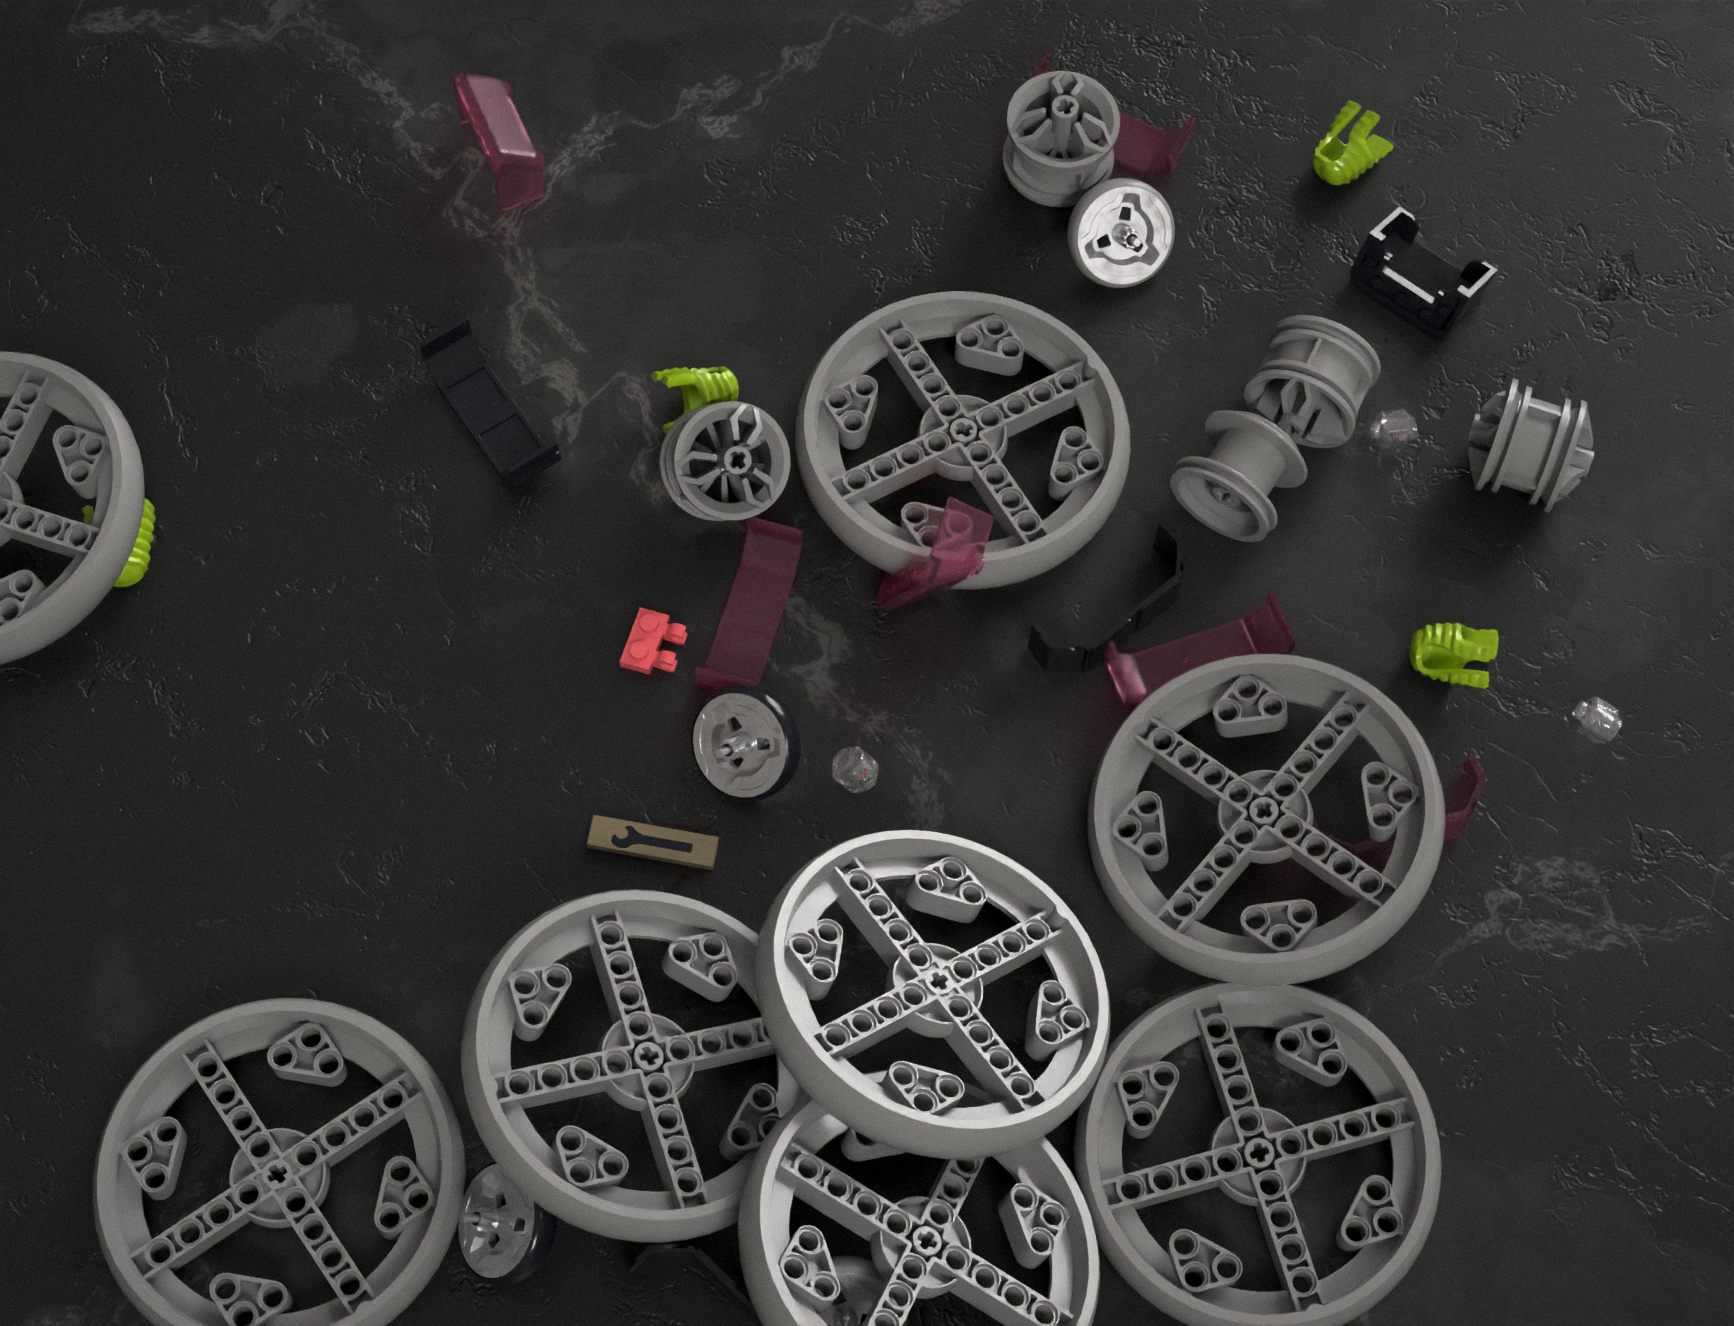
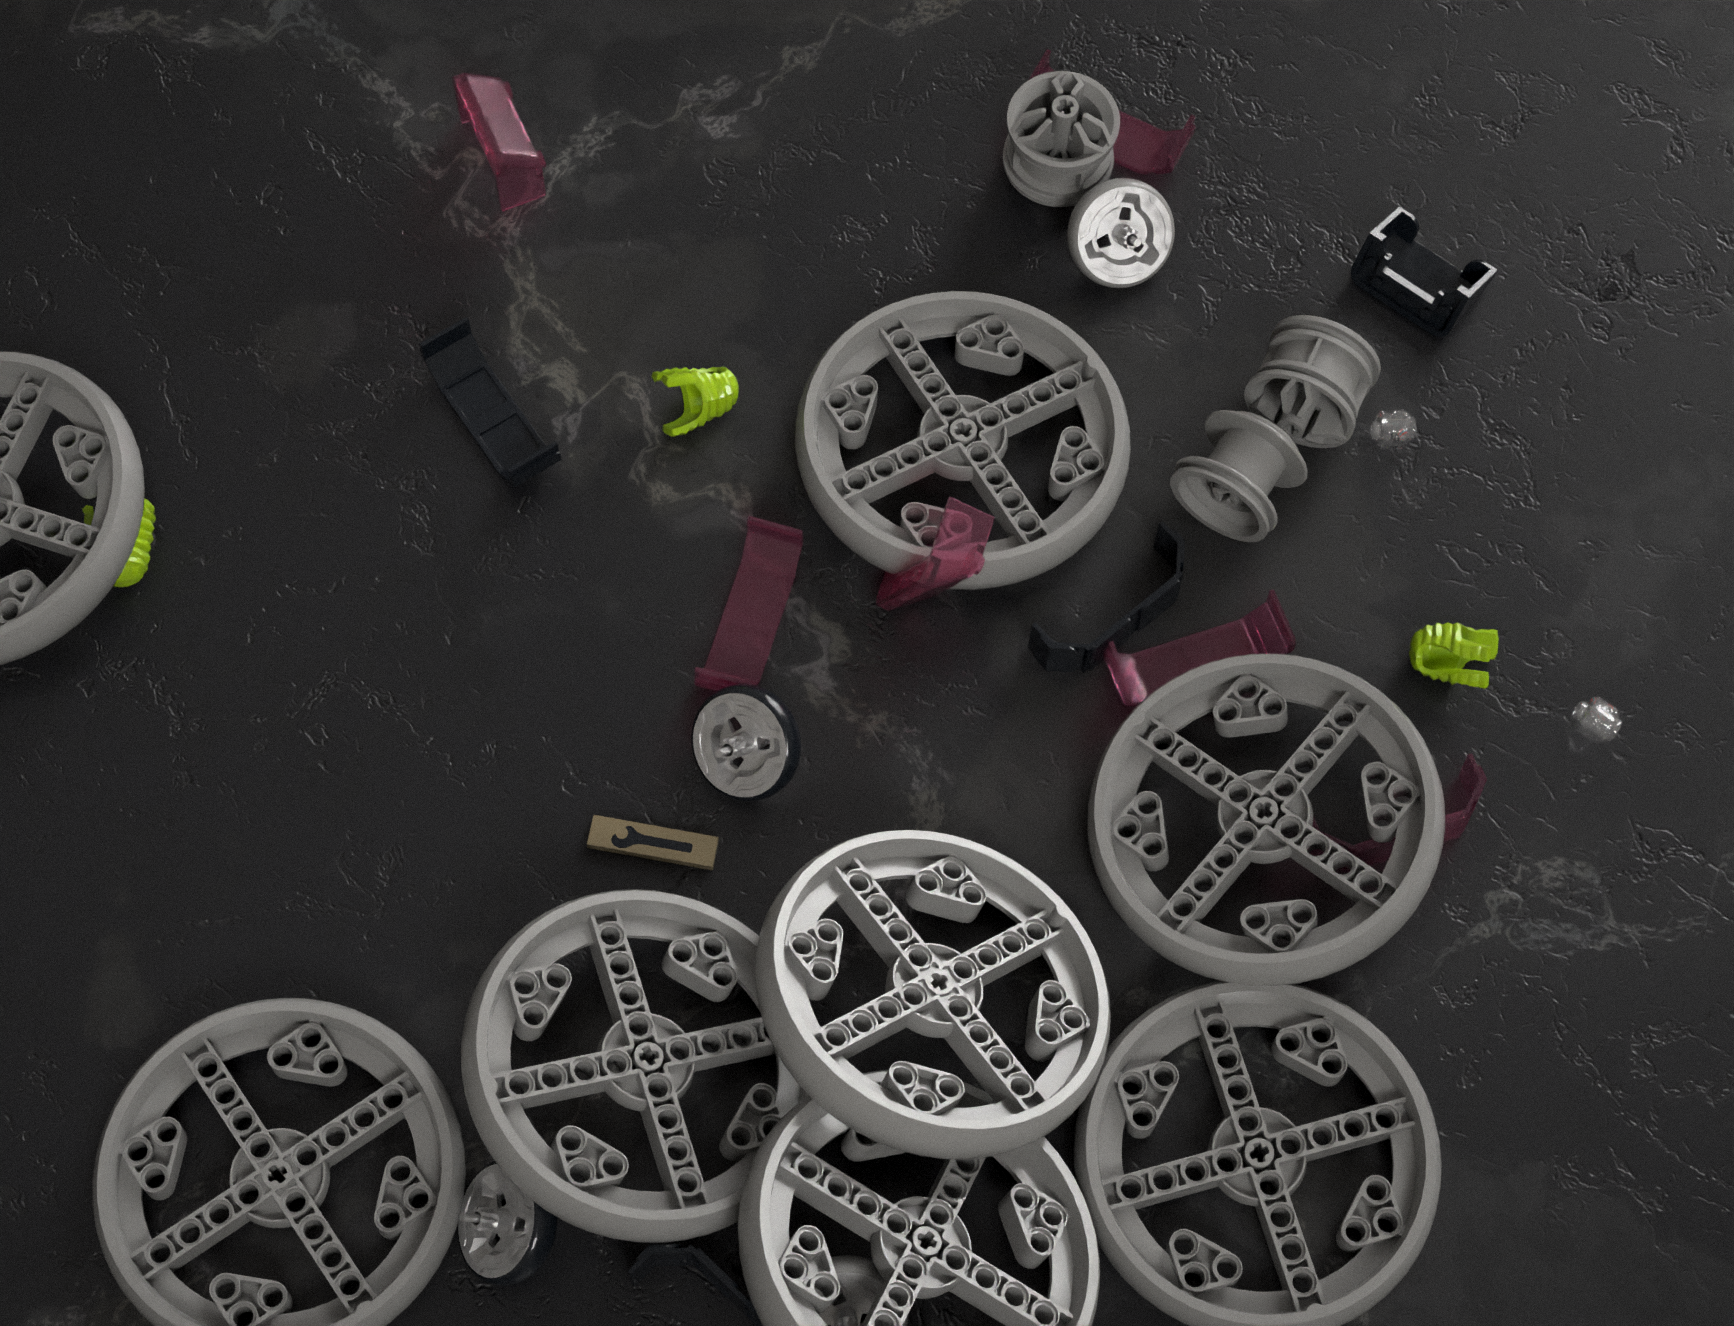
(645, 640): coral plate -> none
(767, 476): light grey wheel -> none
(855, 769): clear head -> none
(1342, 162): lime hair -> none
(1530, 445): light grey wheel -> none

